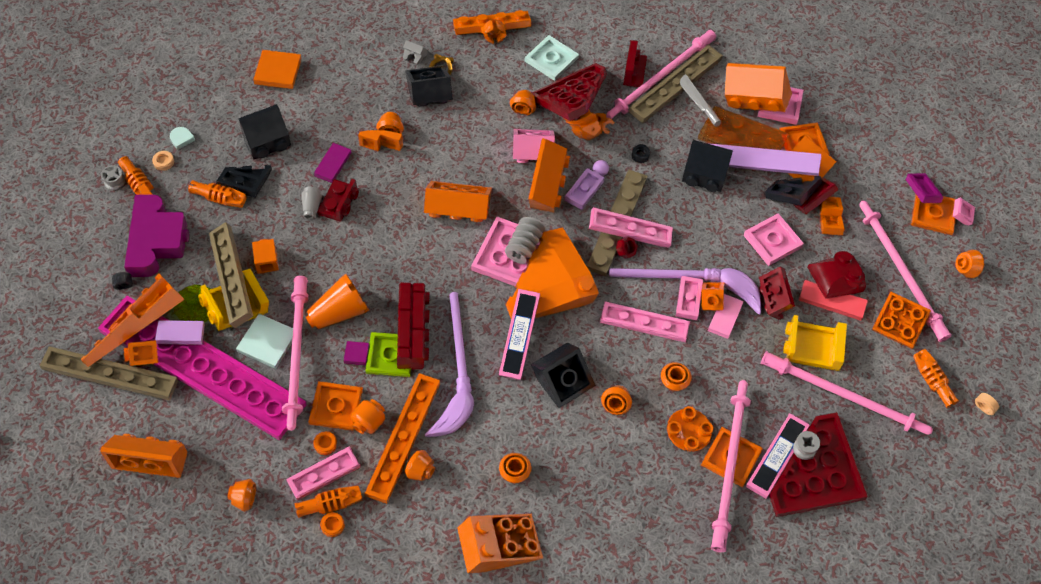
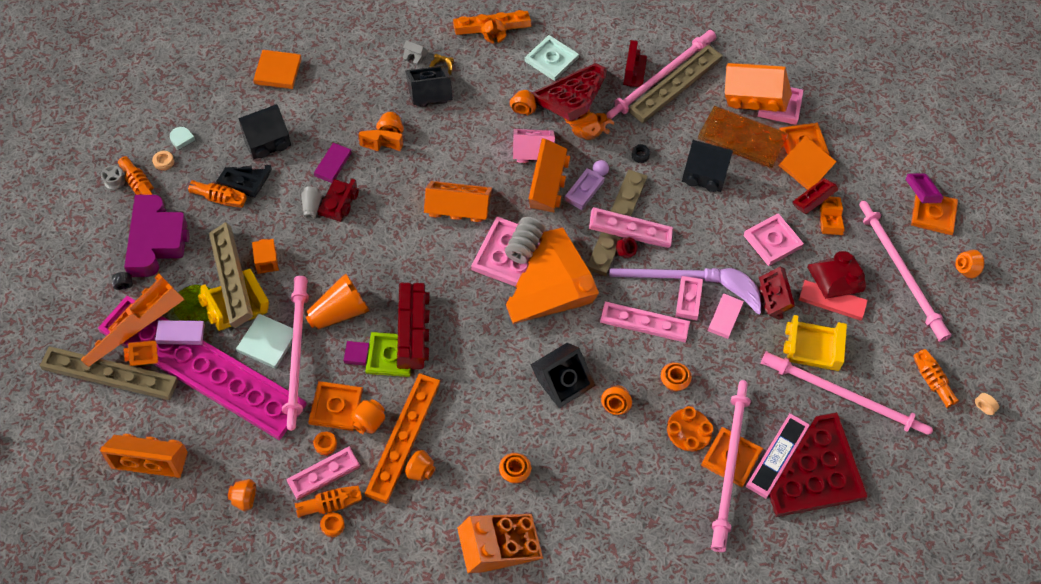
(463, 402): lavender piece -> none
(519, 334): tile -> none
(694, 94): light grey piece -> none
(712, 295): orange bracket -> none
(774, 160): lavender tile -> none
(793, 190): black wing -> none
(807, 450): light grey wheel -> none
(901, 320): orange tile -> none
(963, 211): bright pink tile -> none

